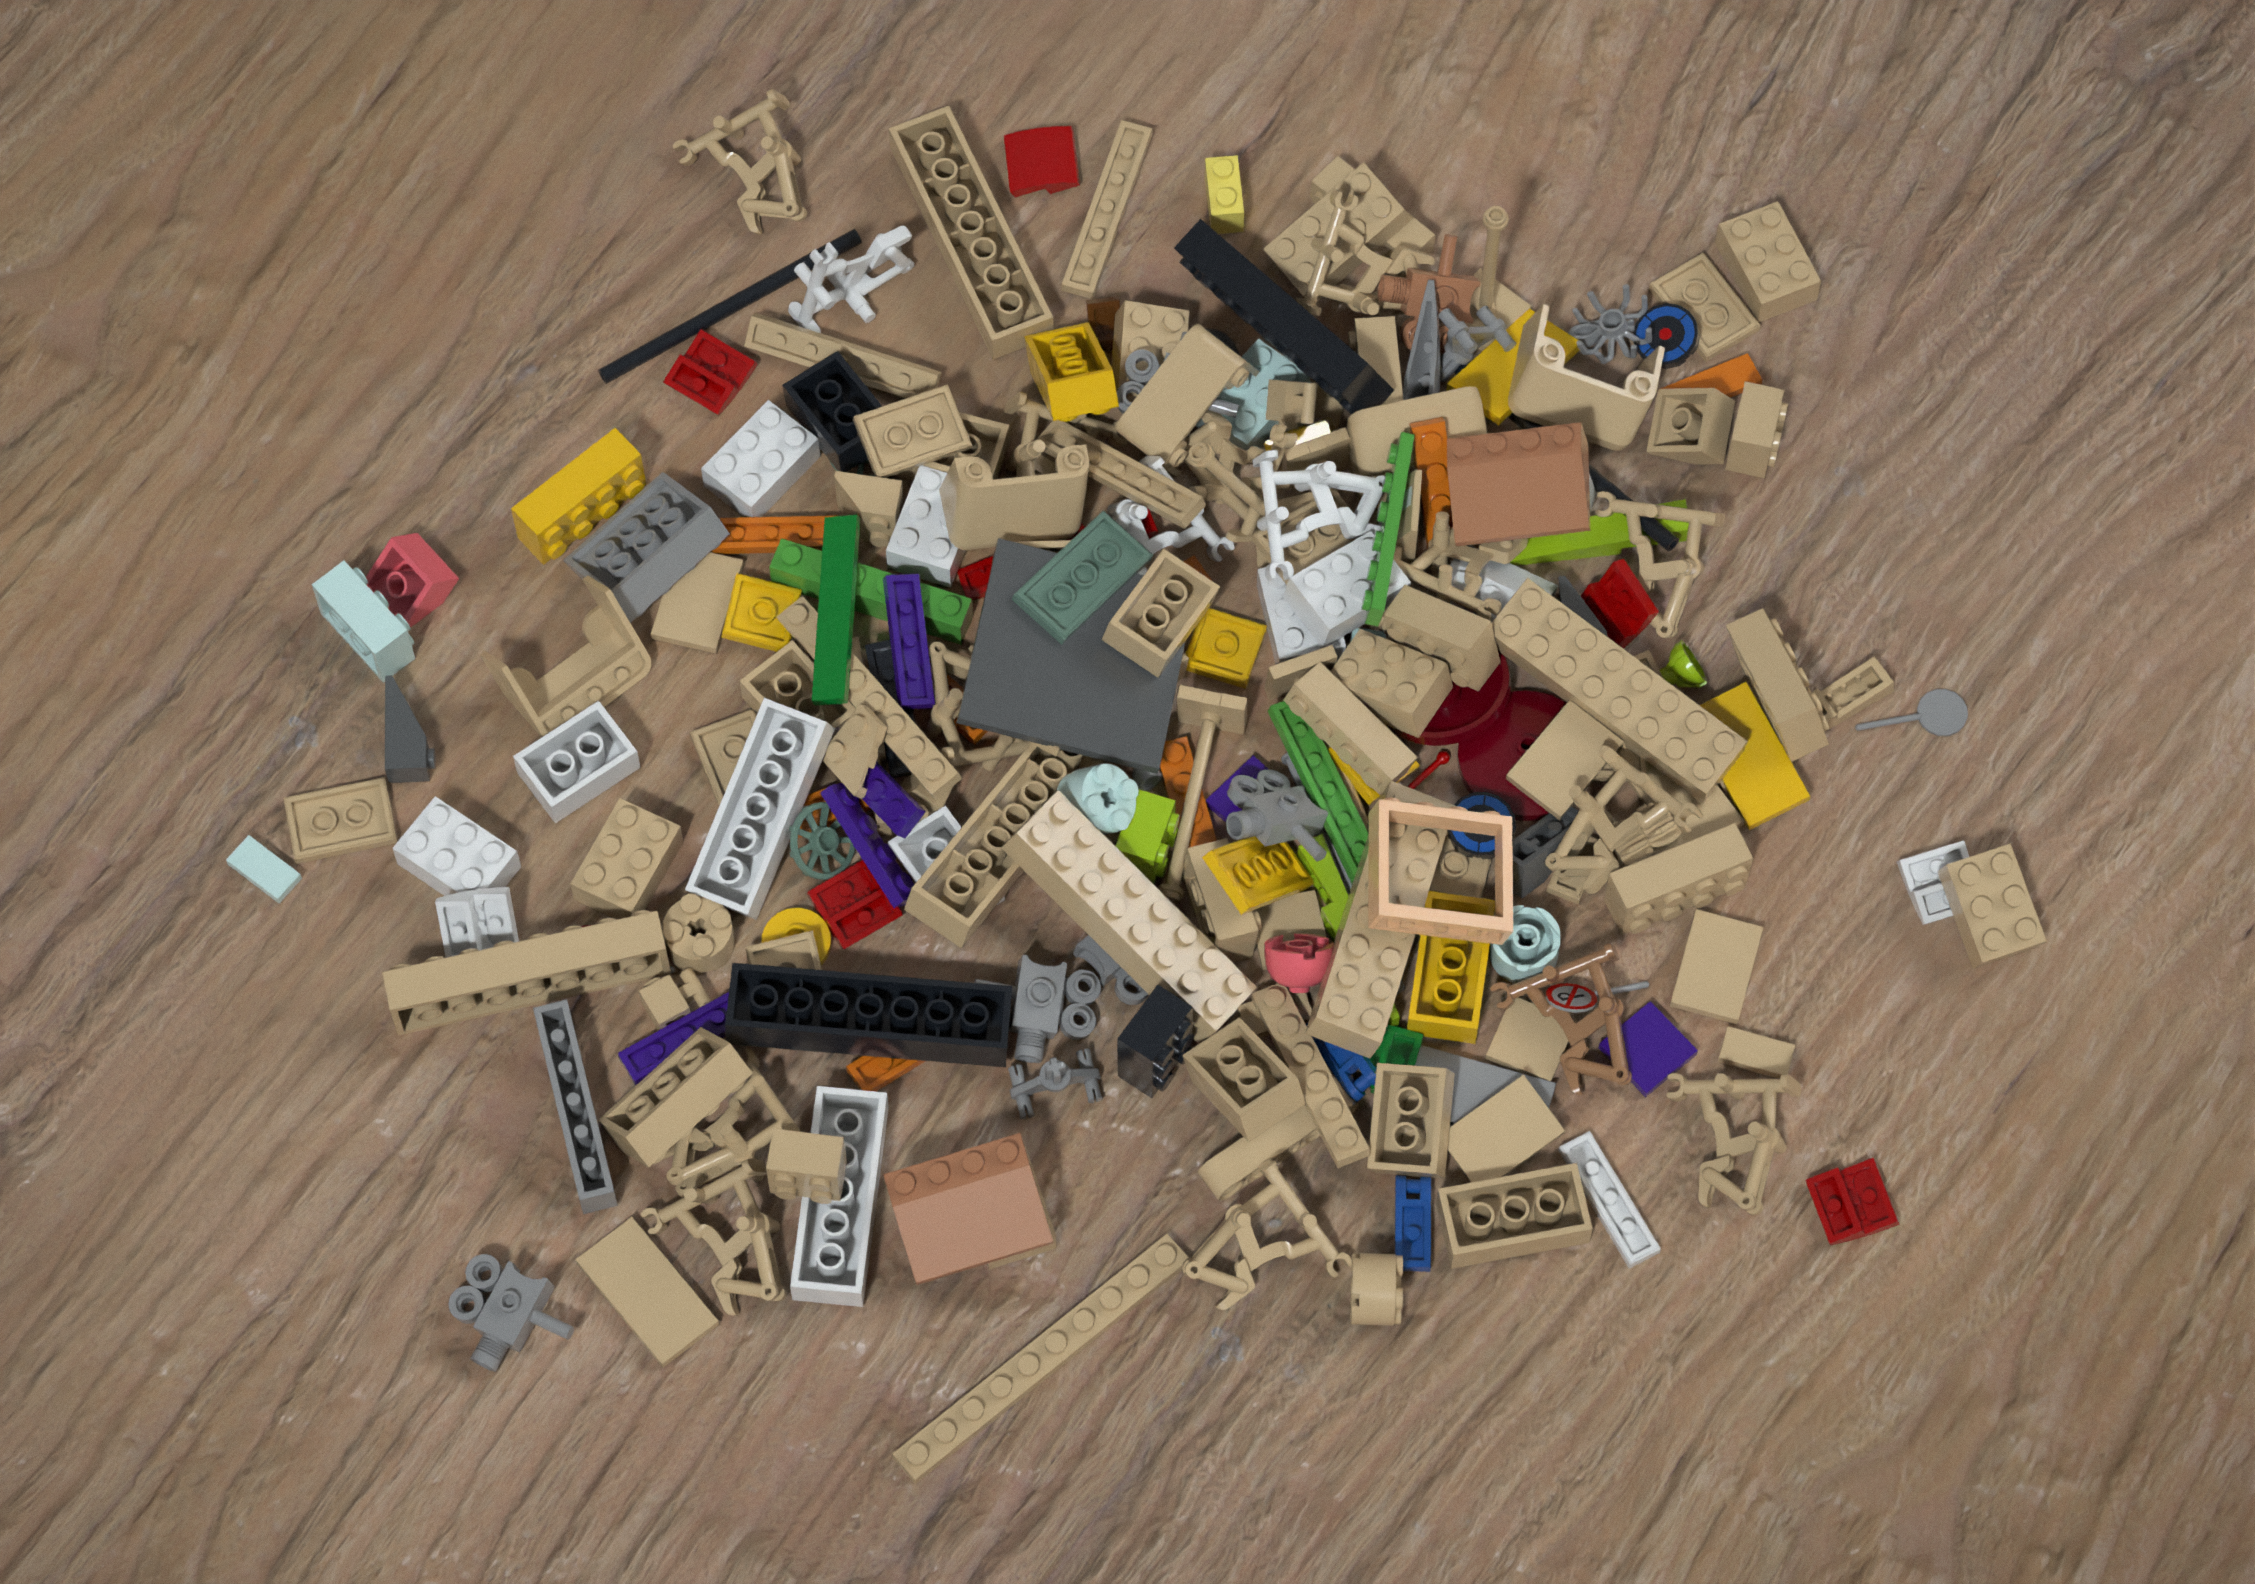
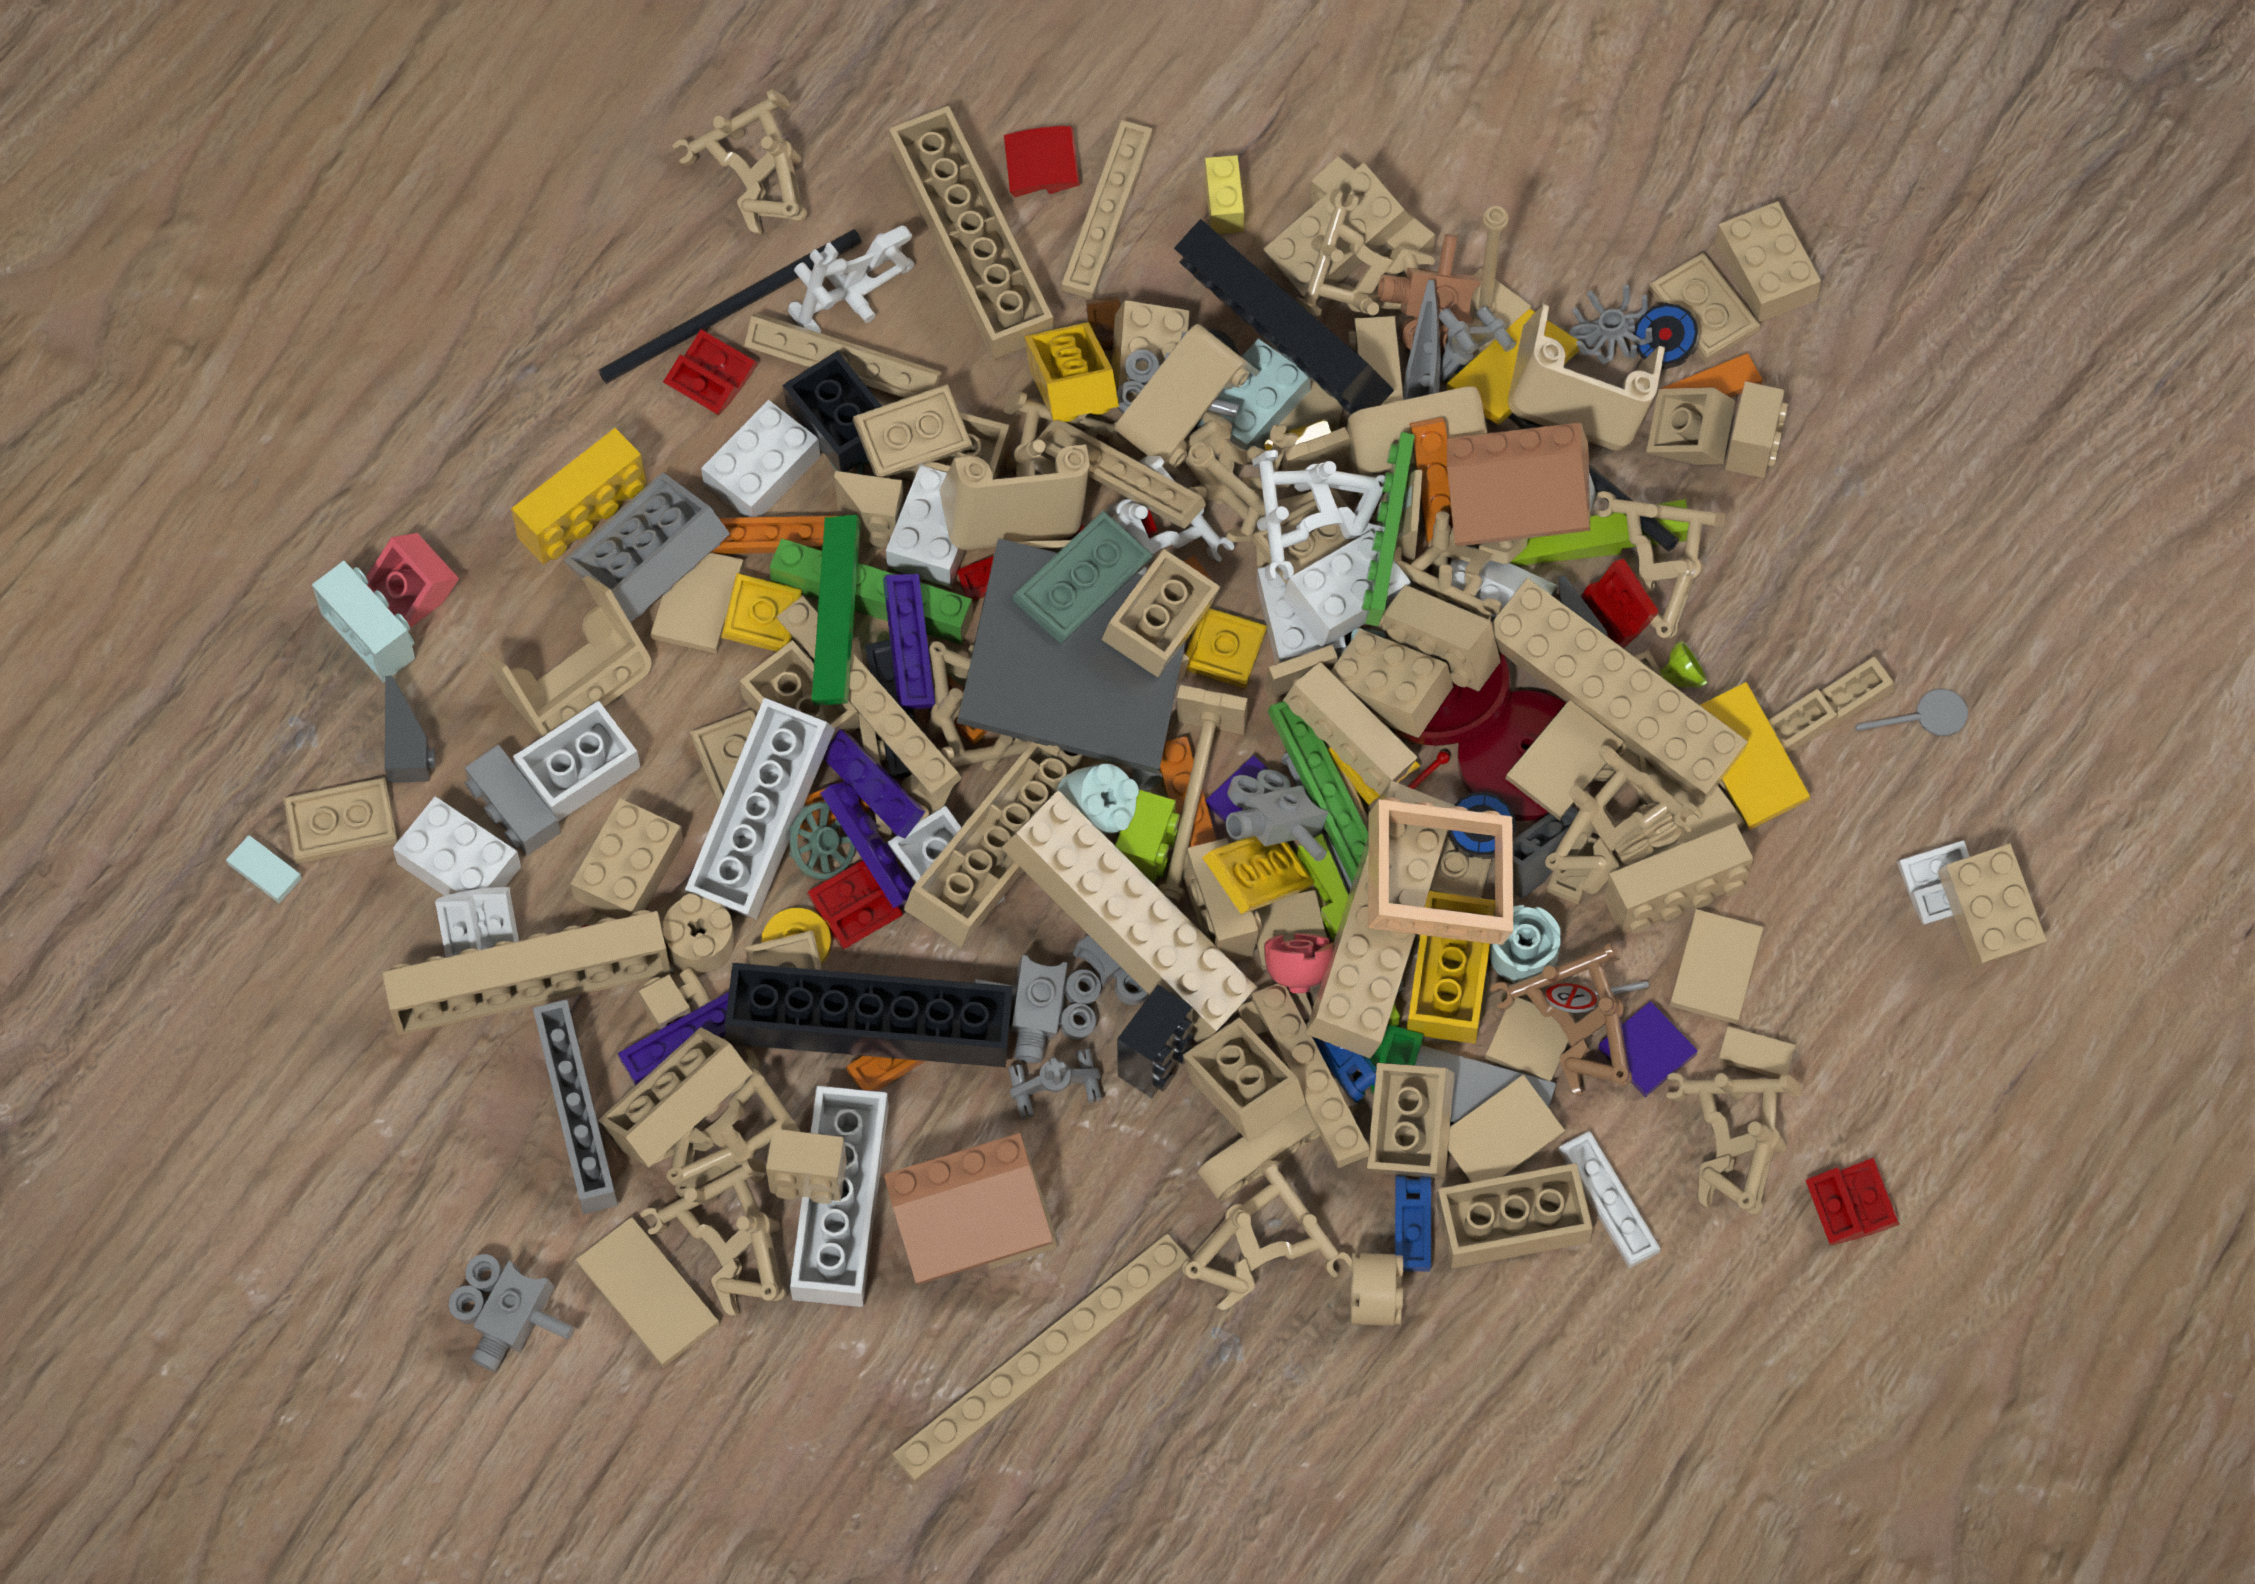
(511, 801): none -> light grey brick
(855, 749): tan wing -> none
(1291, 402): tan brick -> none
(1779, 684): tan brick -> none

